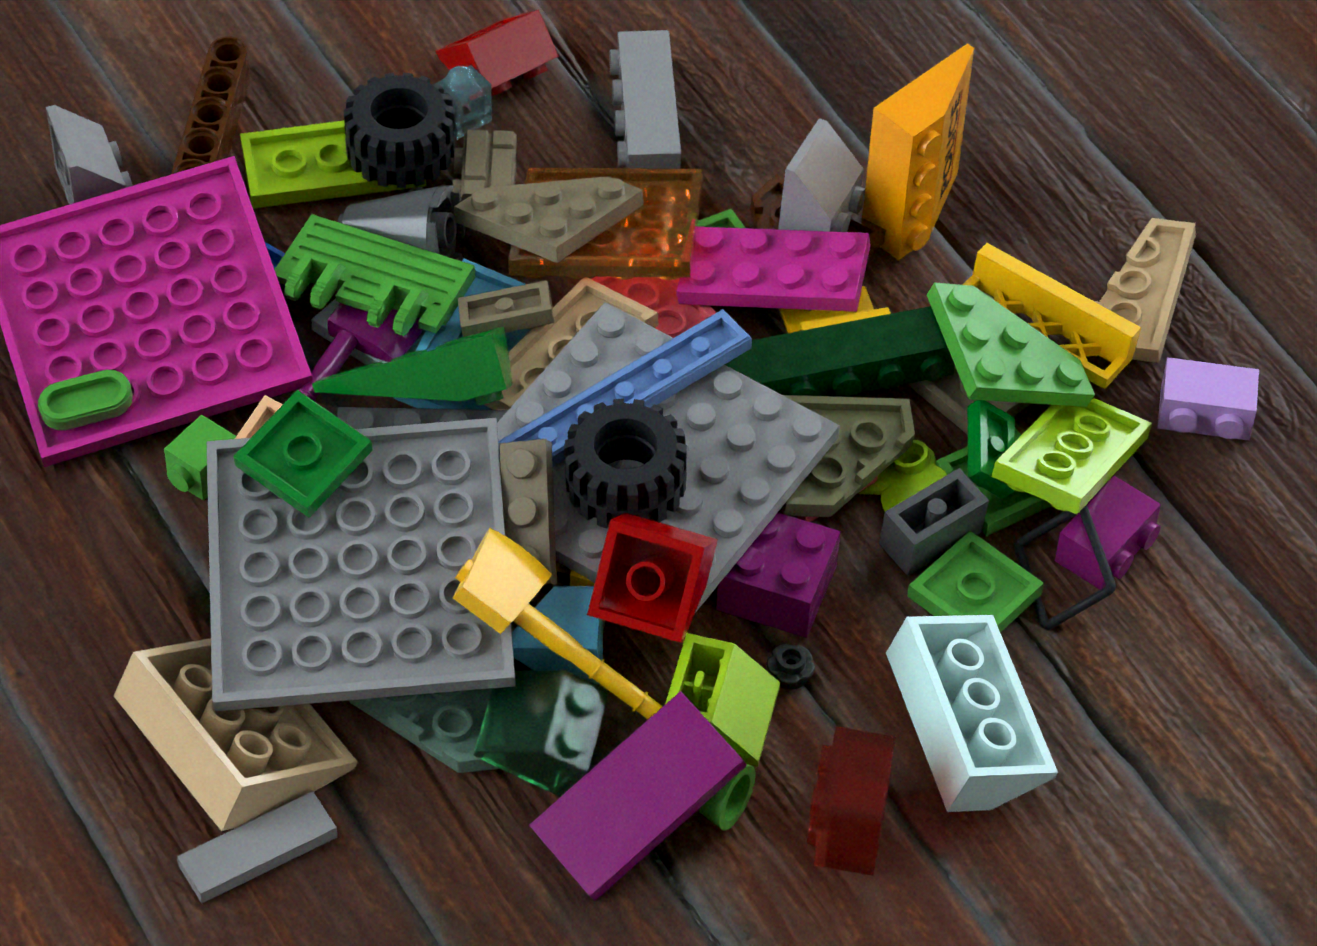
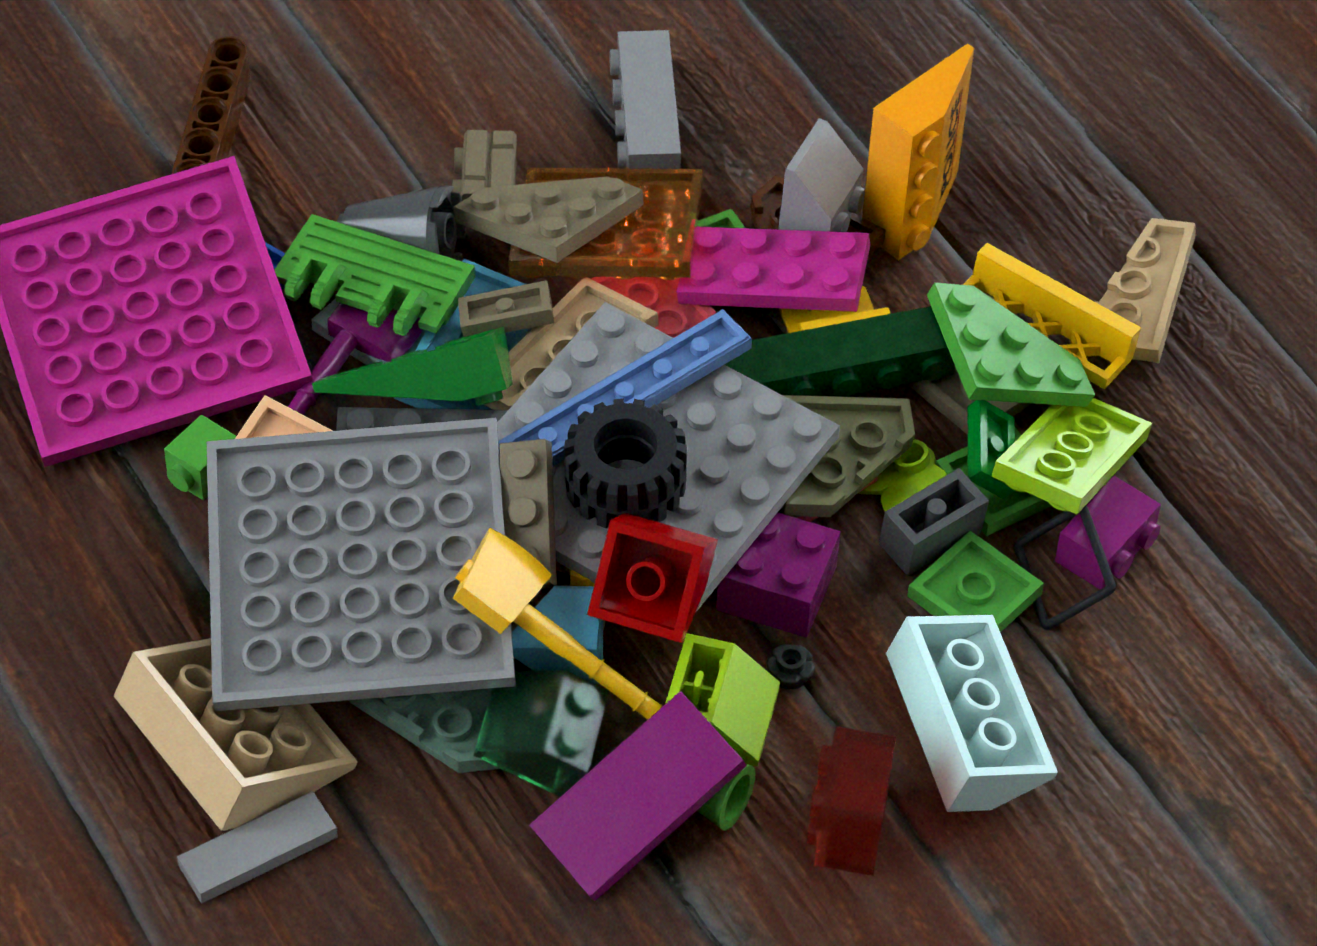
(84, 156): light grey slope -> none
(85, 399): bright green tile -> none
(302, 166): lime plate -> none
(303, 453): green plate -> none
(399, 130): black tyre -> none
(471, 90): clear light blue brick -> none
(504, 50): red slope -> none
(1208, 399): lavender brick -> none

